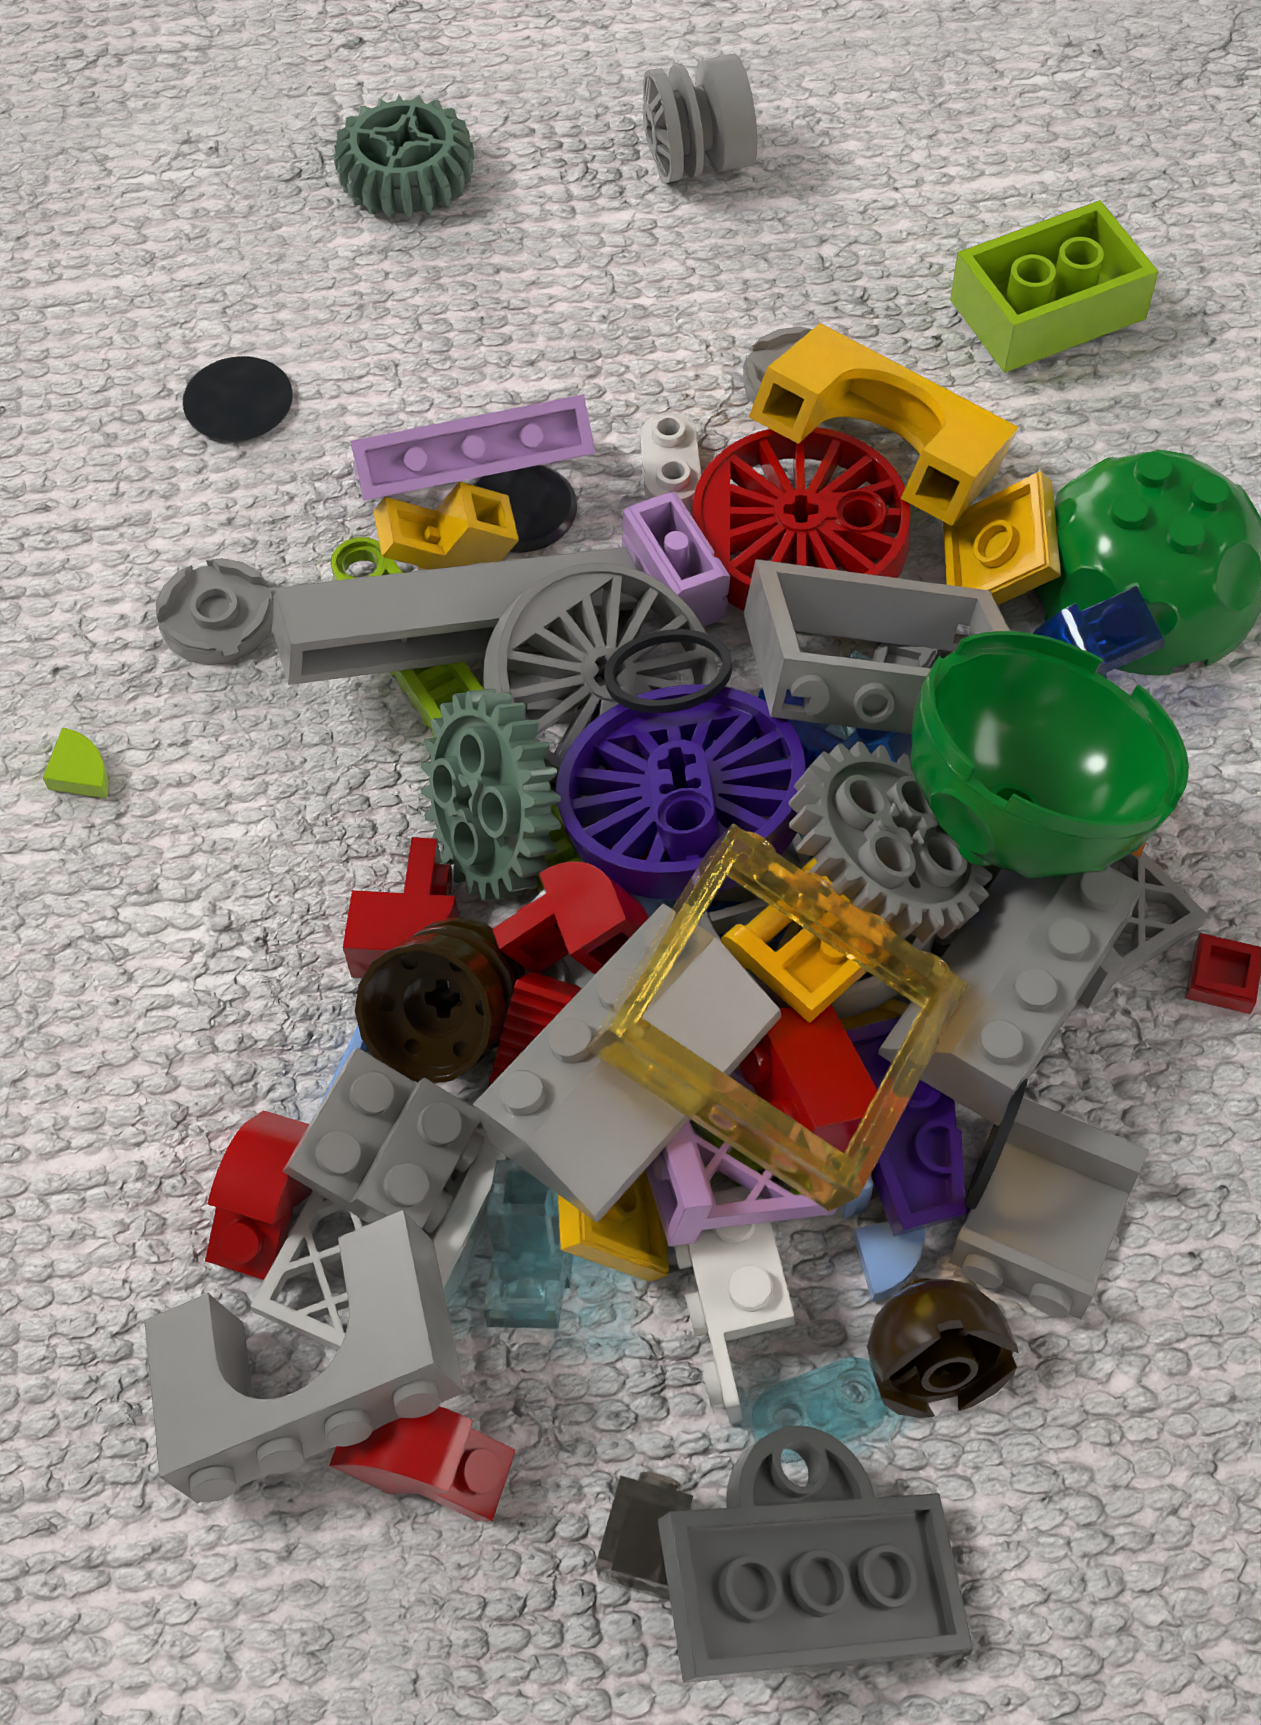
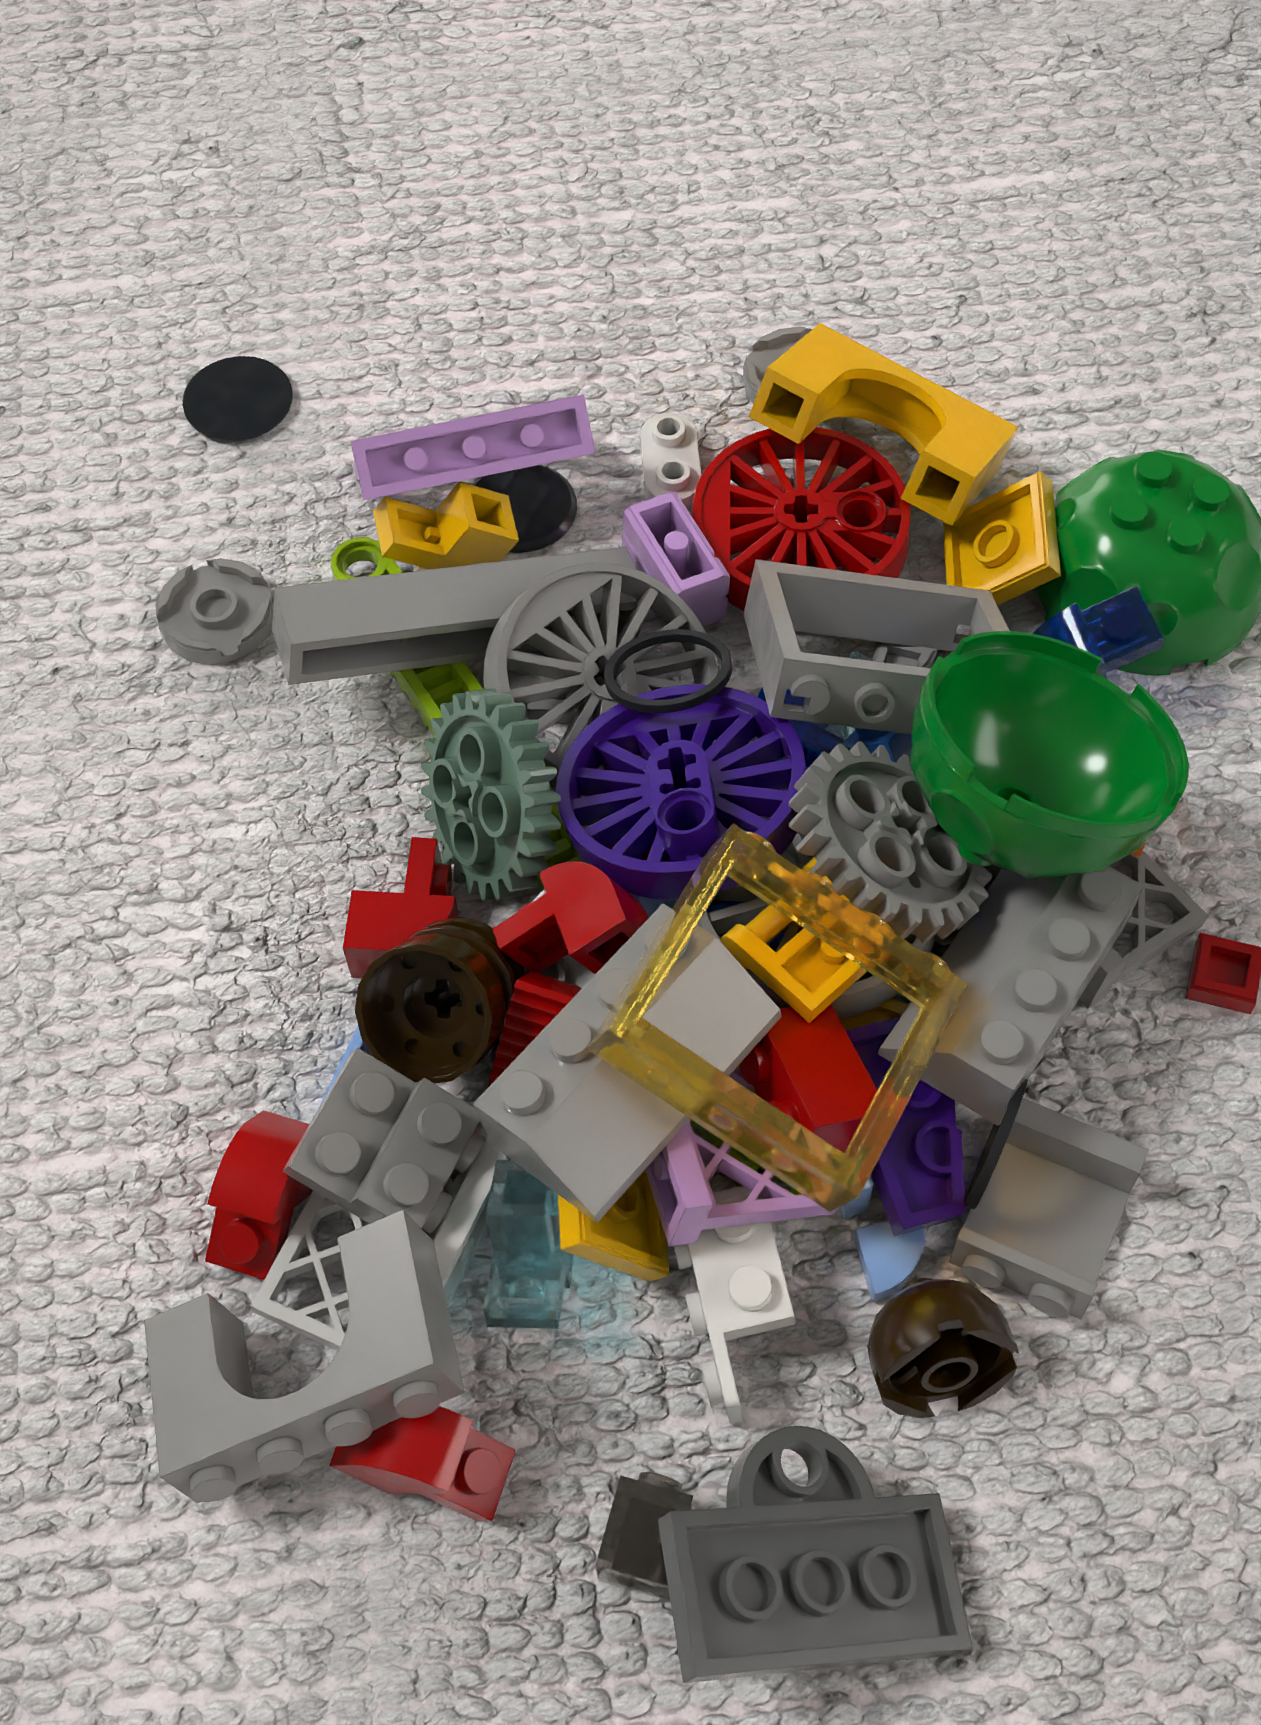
(76, 766): lime tile -> none
(404, 156): sand green gear -> none
(707, 117): light grey wheel -> none
(821, 1403): clear light blue plate -> none
(1053, 285): lime brick -> none

